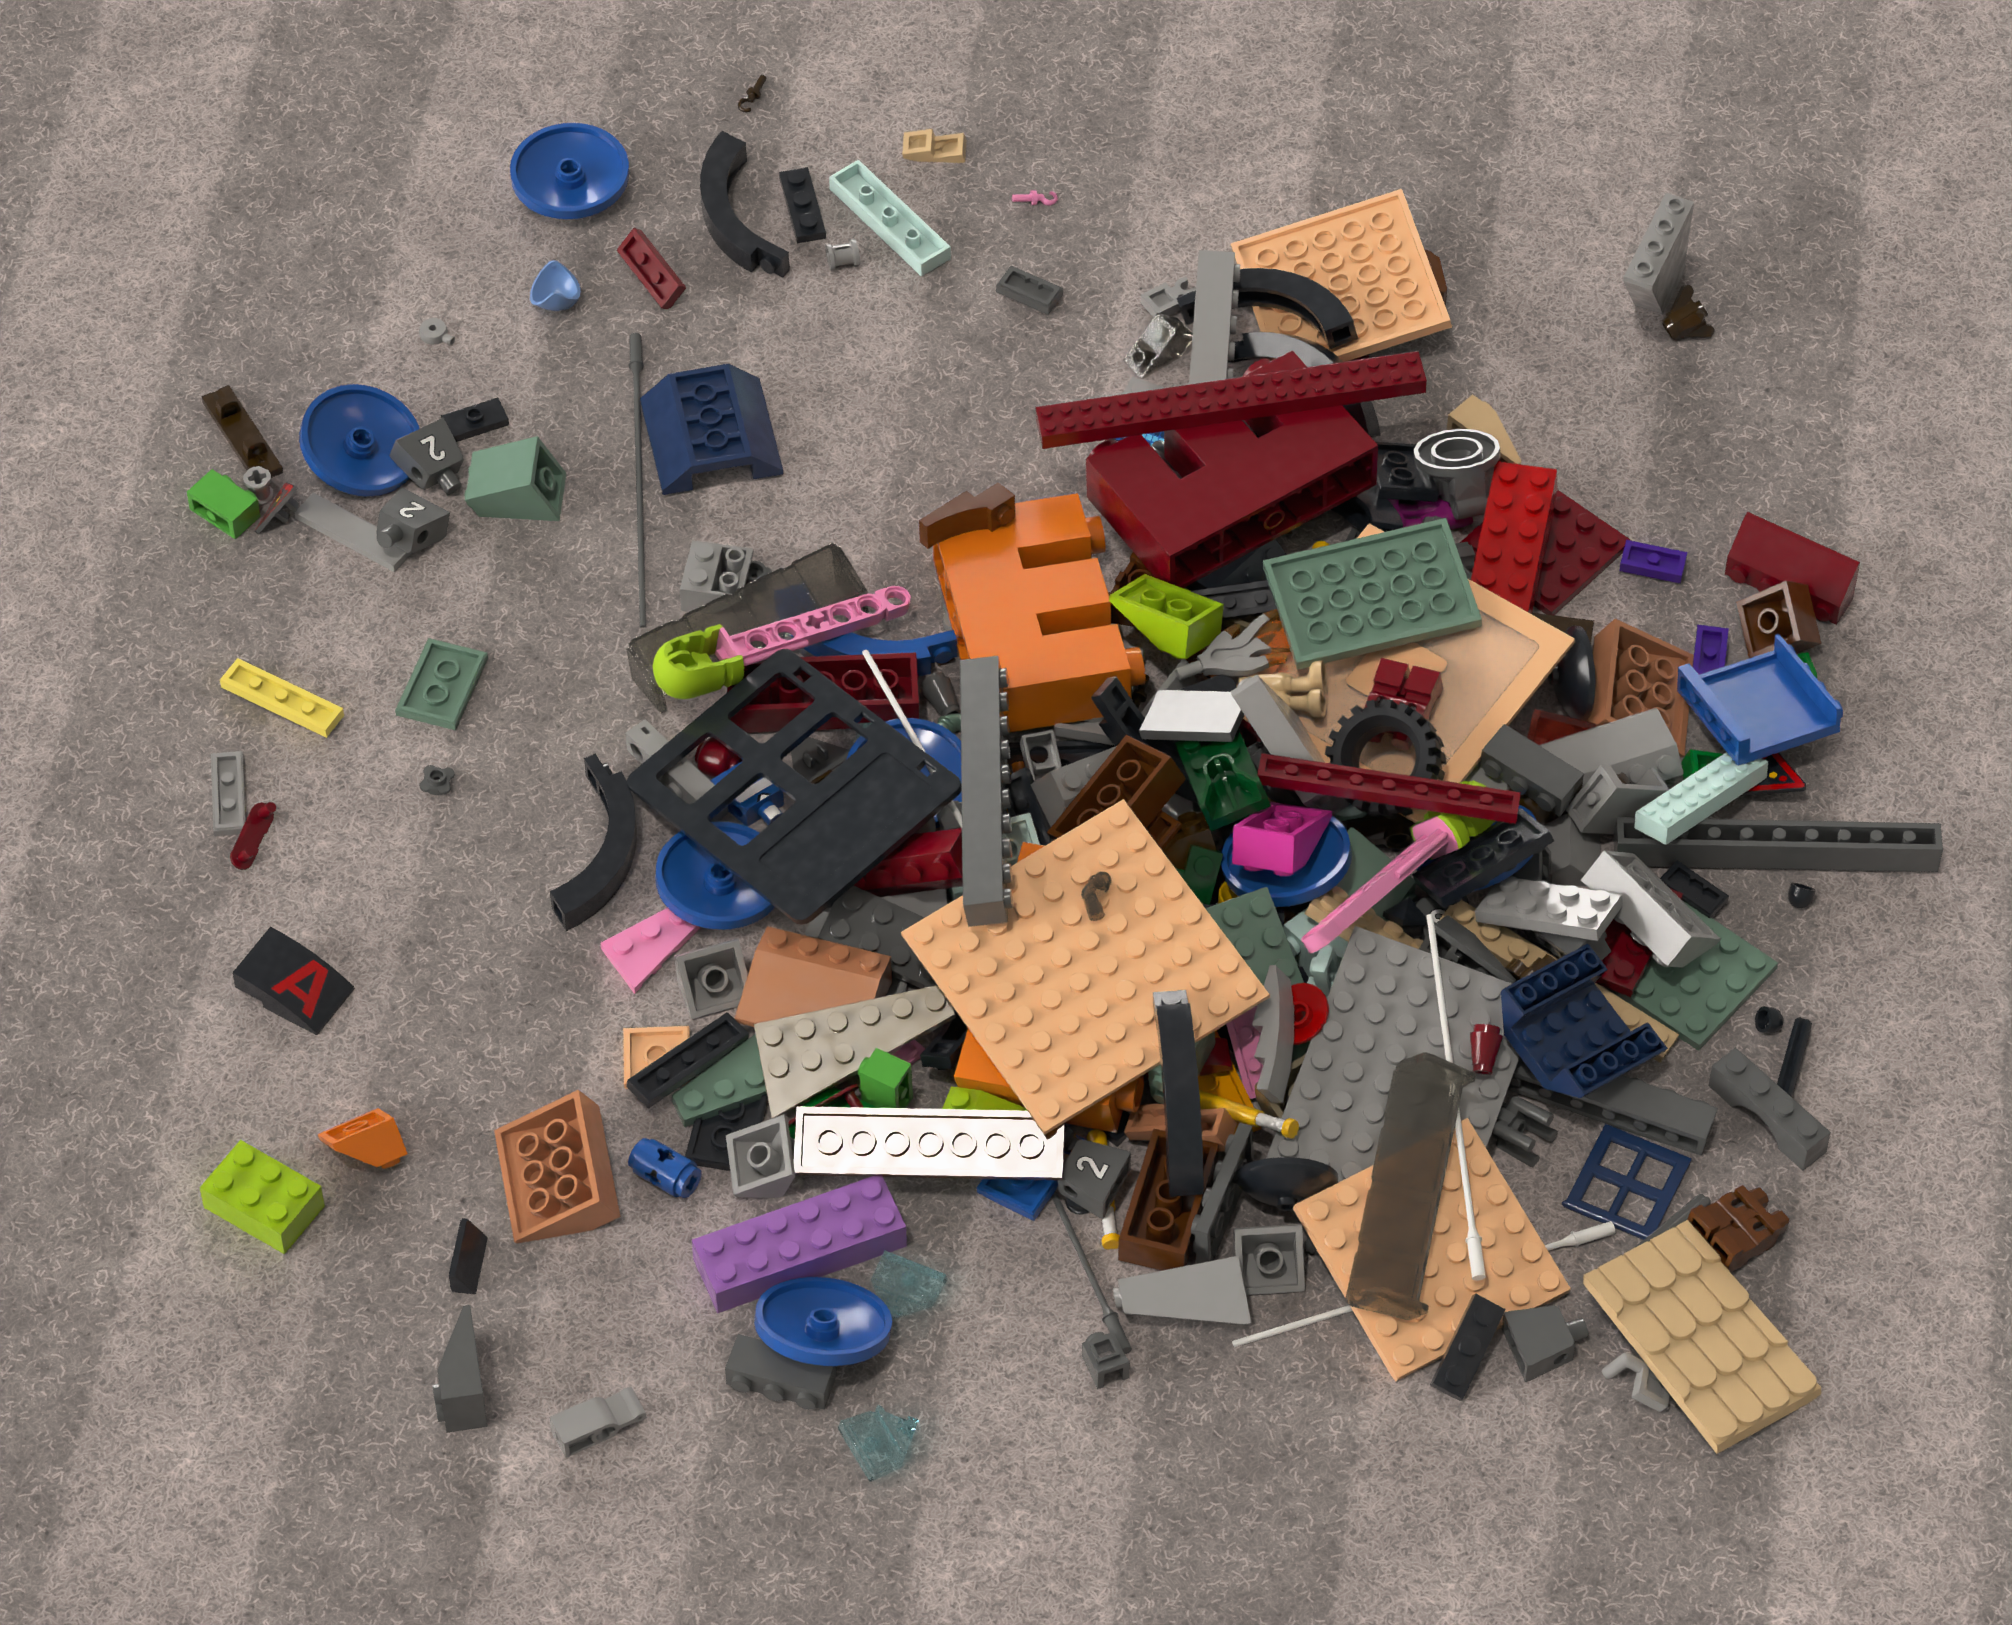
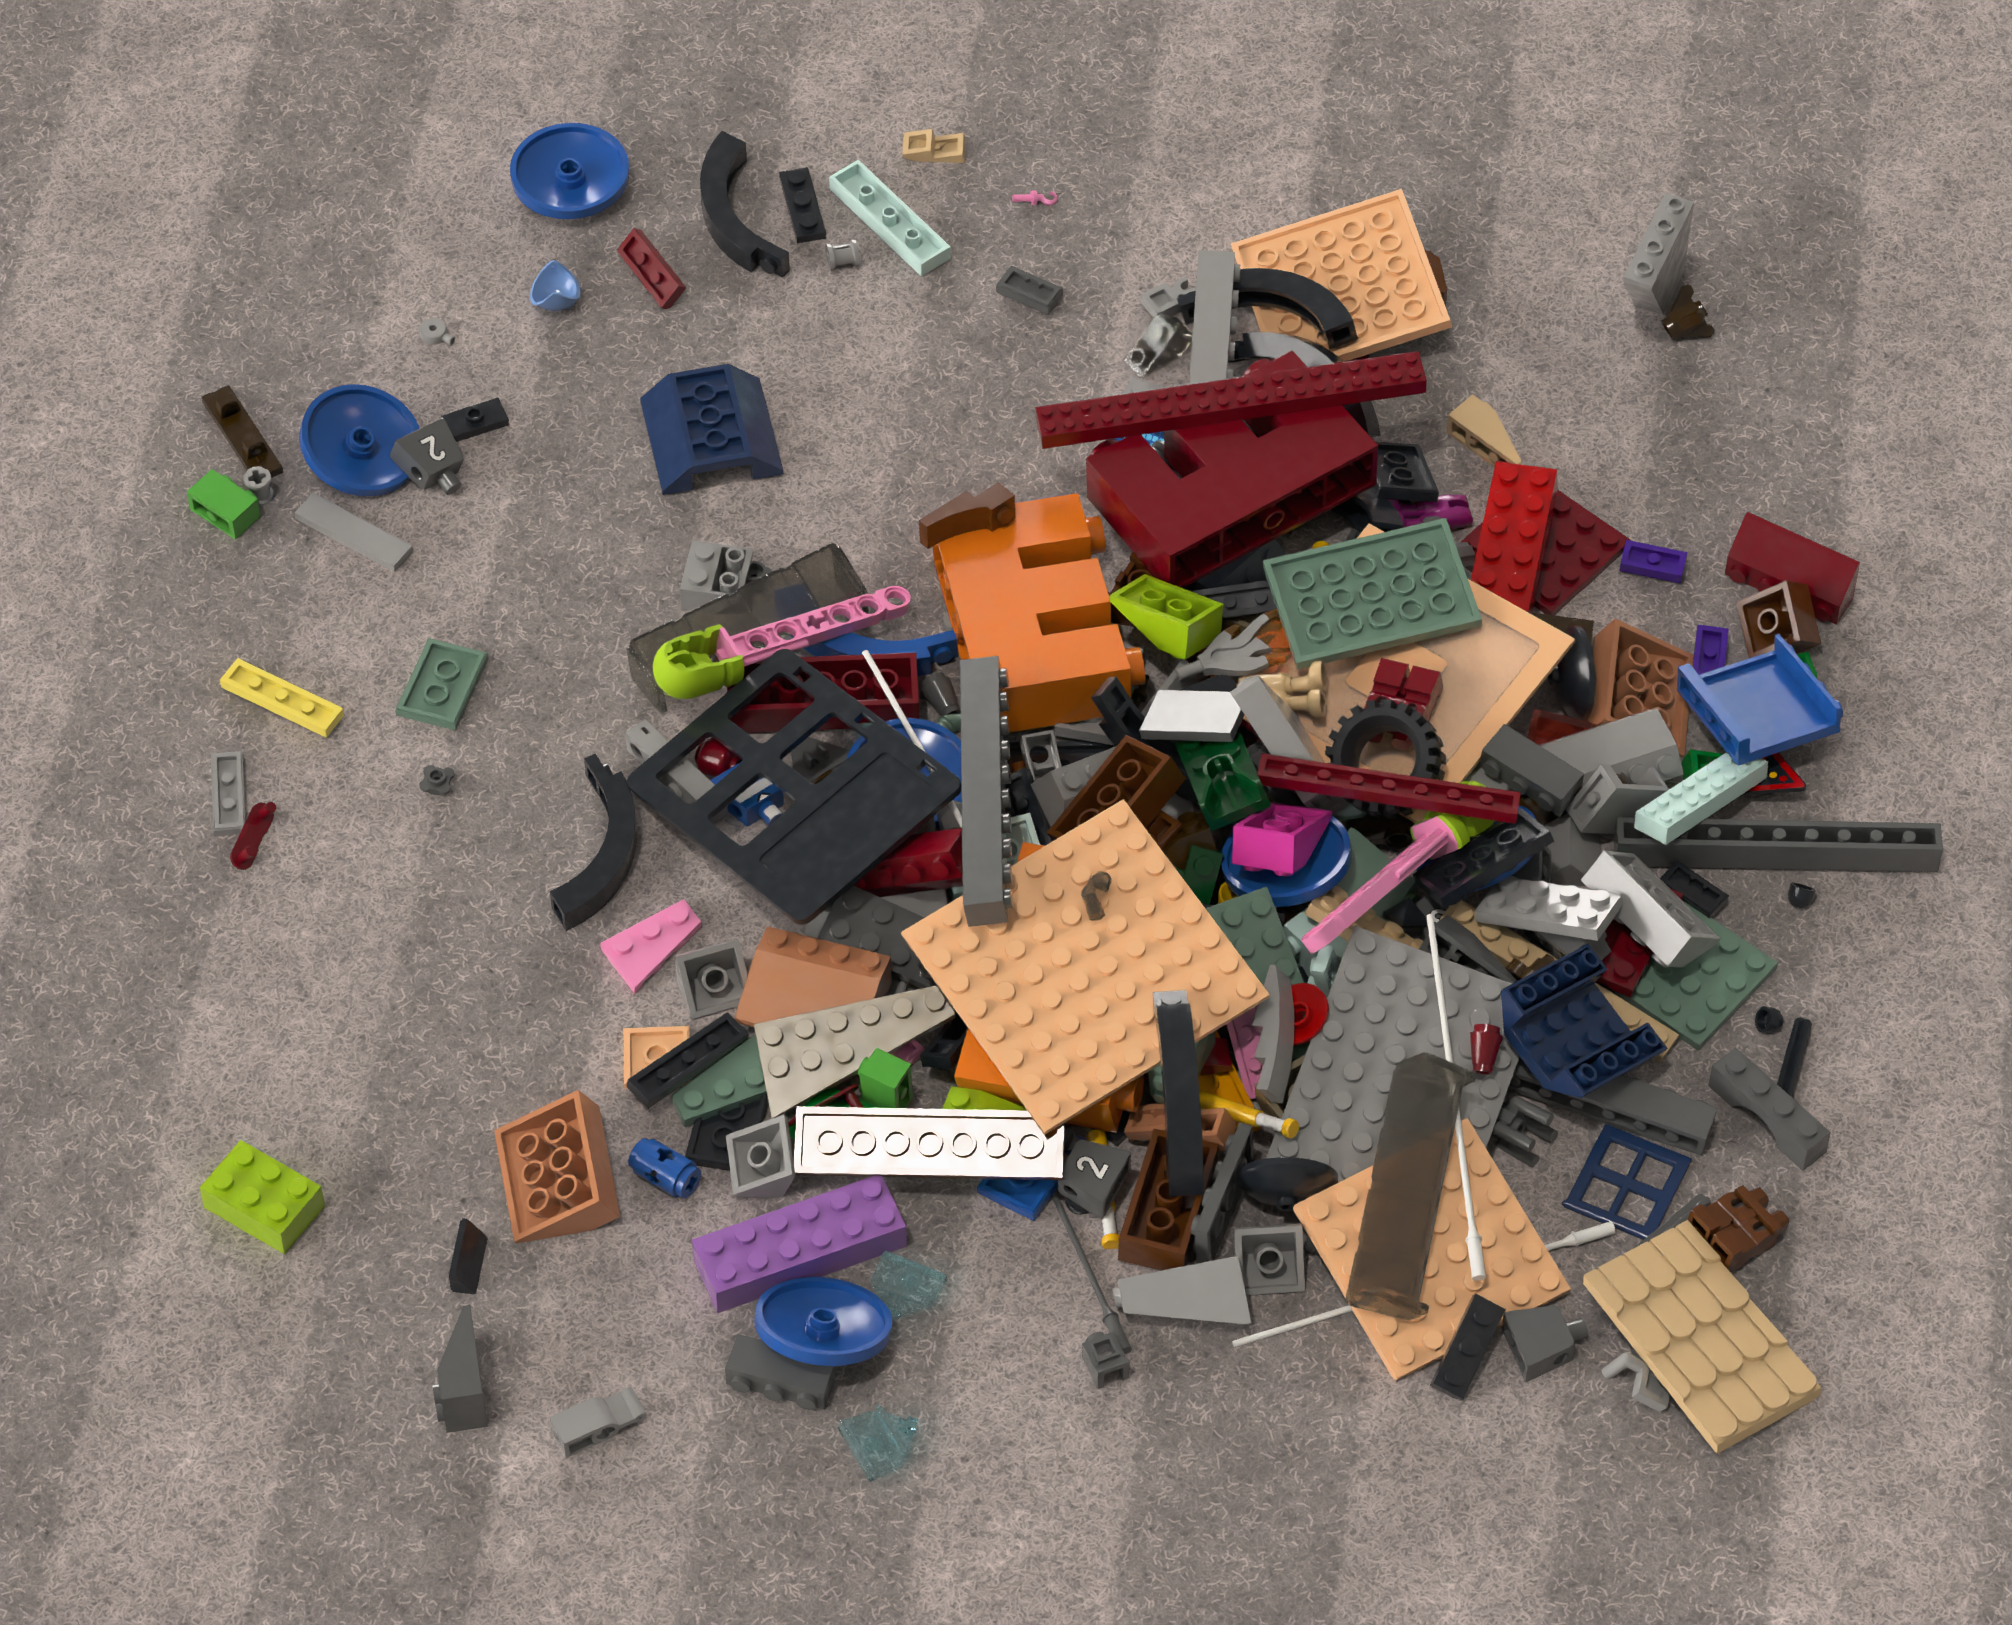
(283, 498): dark grey piece -> none
(292, 981): black slope -> none
(368, 1138): orange slope -> none
(411, 522): dark grey torso -> none
(516, 482): sand green slope -> none
(636, 365): dark grey piece -> none
(704, 889): blue dish -> none
(752, 92): dark brown hand -> none
(1458, 467): dark grey piece -> none

